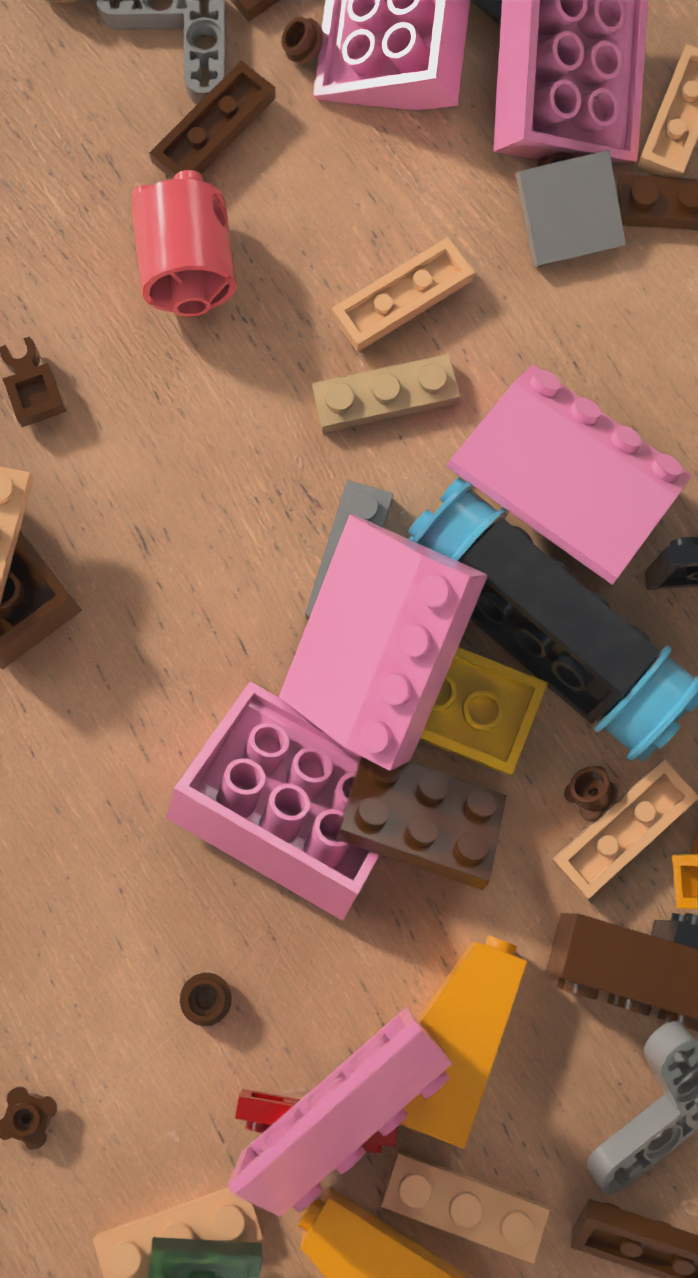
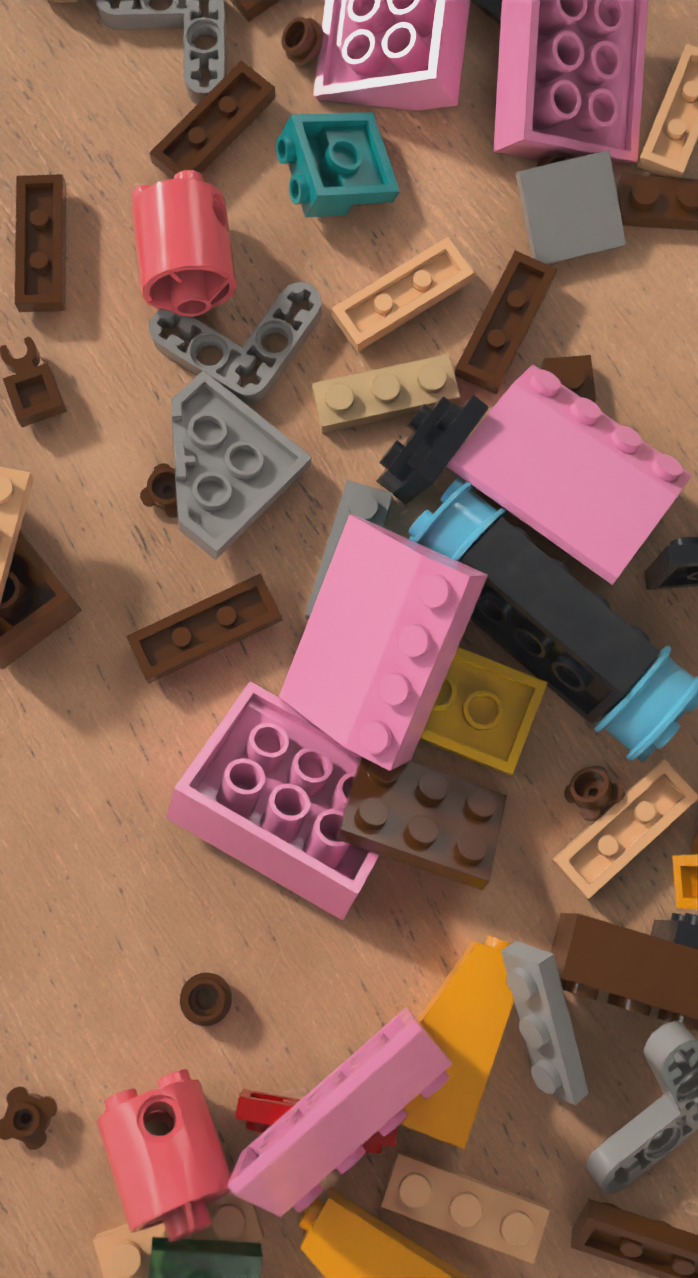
(40, 243): none -> reddish brown plate
(161, 478): none -> reddish brown plate
(167, 1175): none -> coral cylinder
(204, 628): none -> reddish brown plate
(226, 464): none -> light grey plate
(239, 359): none -> light grey beam
(335, 162): none -> teal plate
(430, 447): none -> black plate
(505, 322): none -> reddish brown plate
(545, 1021): none -> light grey plate
(573, 373): none -> reddish brown plate

